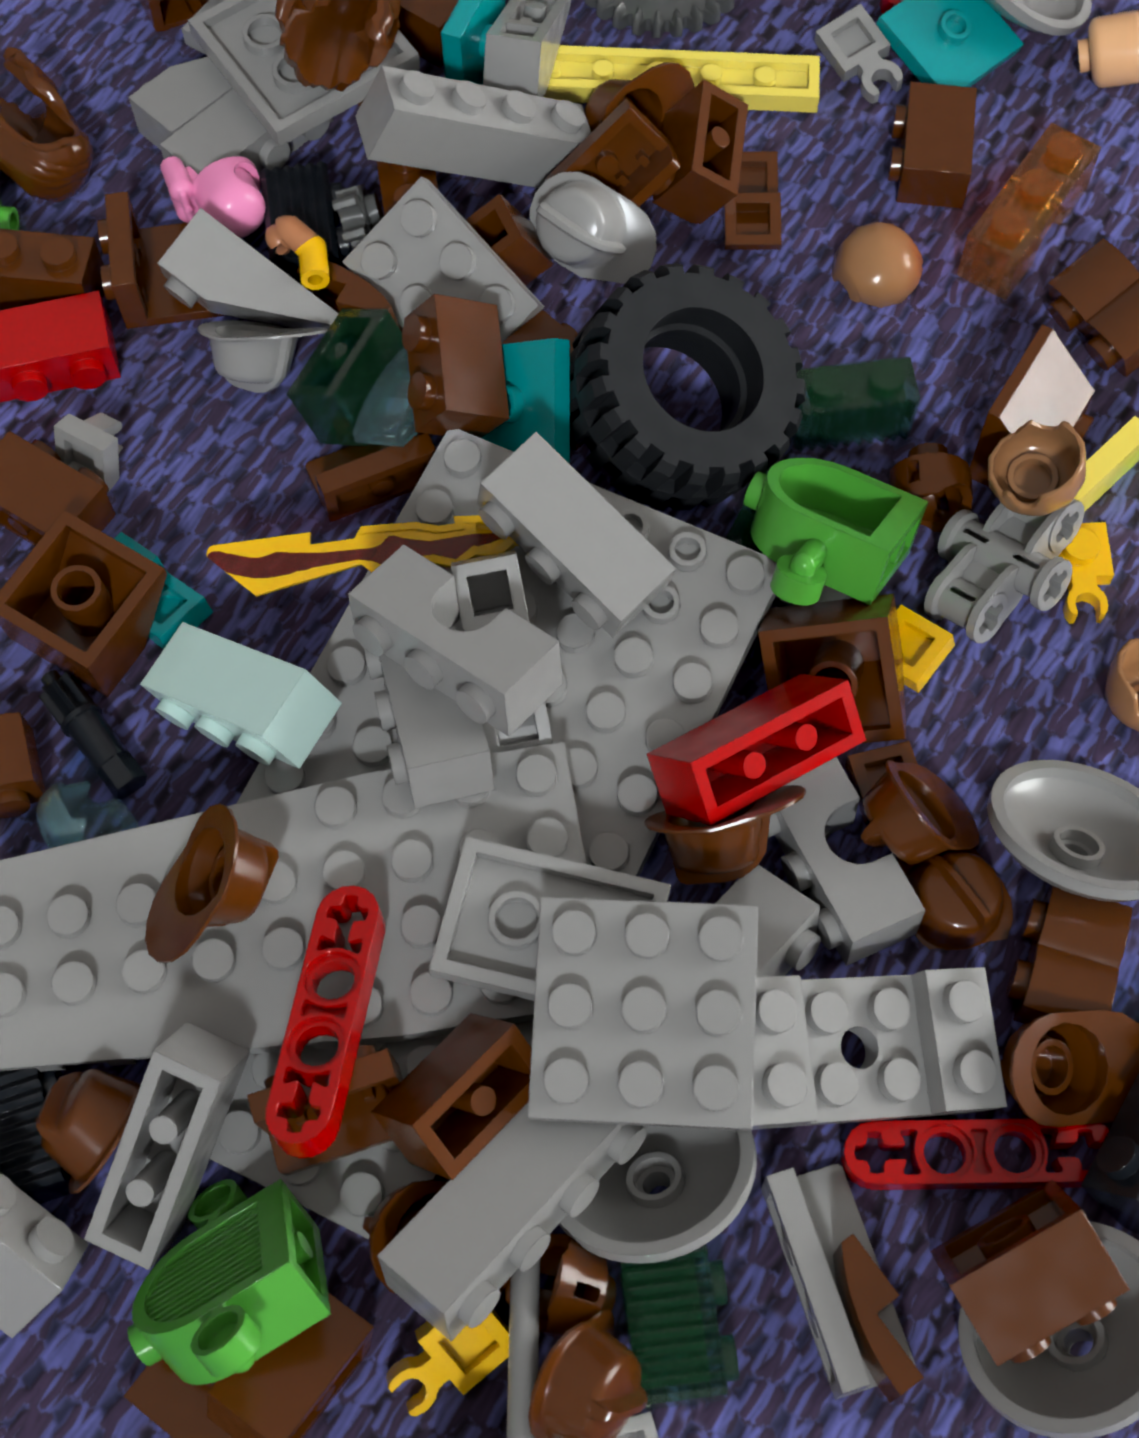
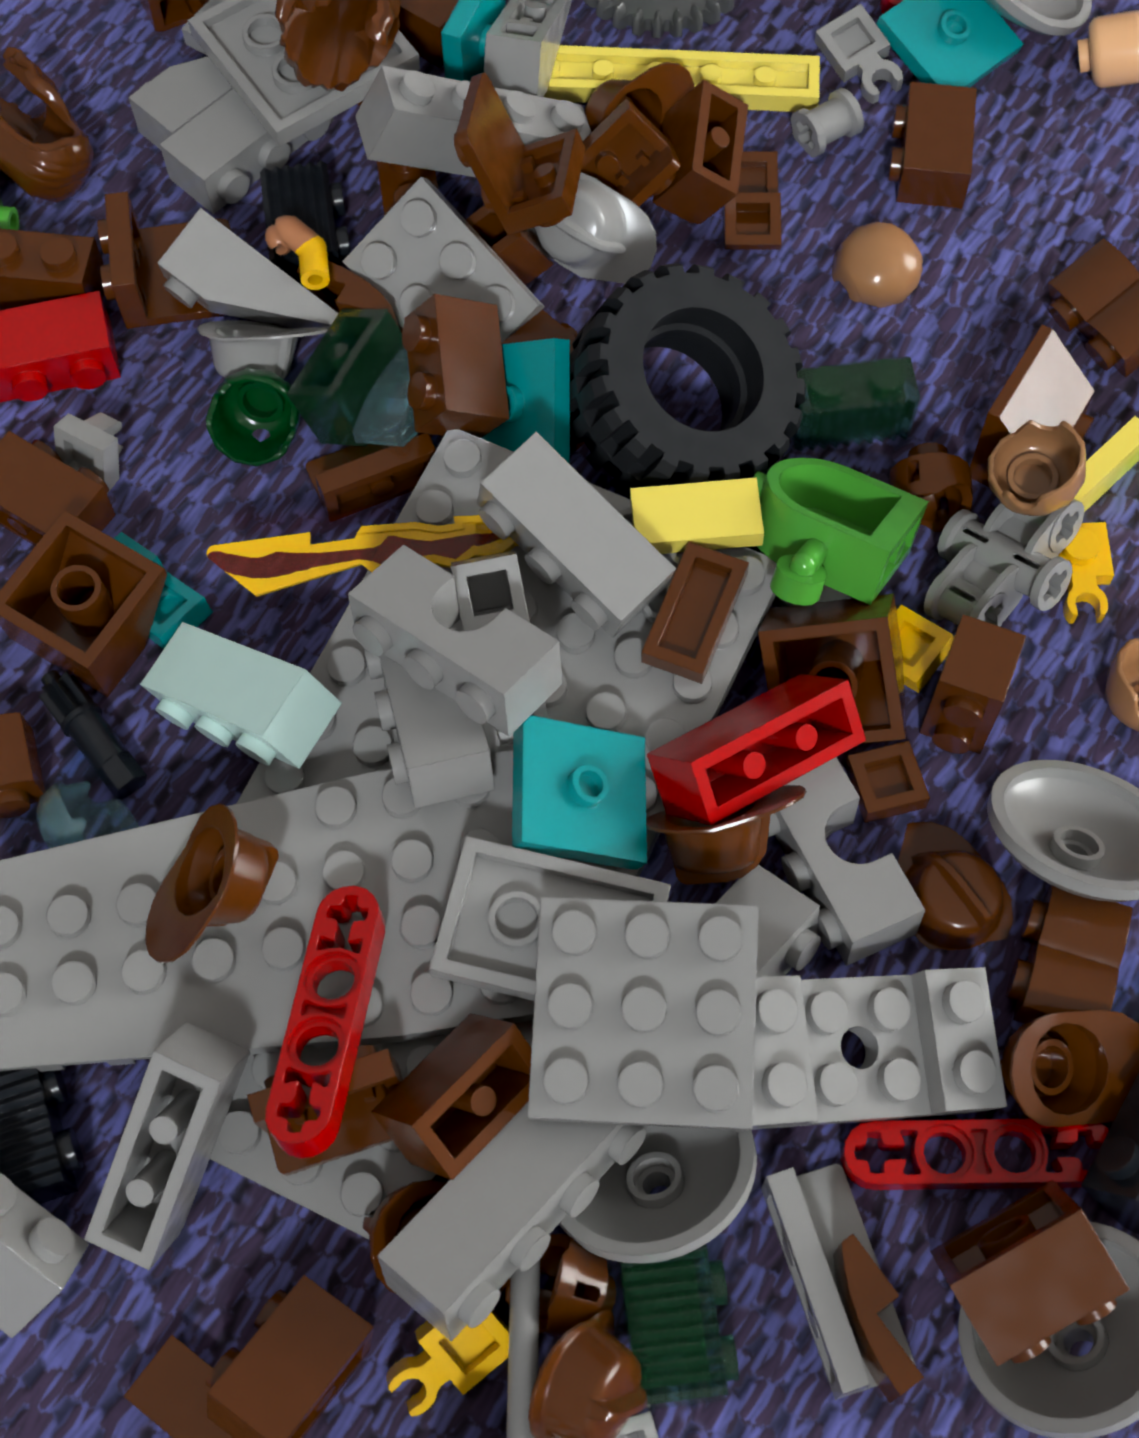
(85, 1121): reddish brown piece -> none
(223, 189): bright pink piece -> none
(232, 1285): bright green piece -> none
(247, 403): none -> dark green hair
(357, 212): dark grey plate -> none
(518, 182): none -> reddish brown bracket
(579, 793): none -> teal plate
(695, 612): none -> reddish brown tile
(703, 513): none -> light yellow tile
(827, 122): none -> light grey bush
(916, 814): reddish brown piece -> none
(972, 685): none -> reddish brown brick
(1034, 197): clear orange arch -> none

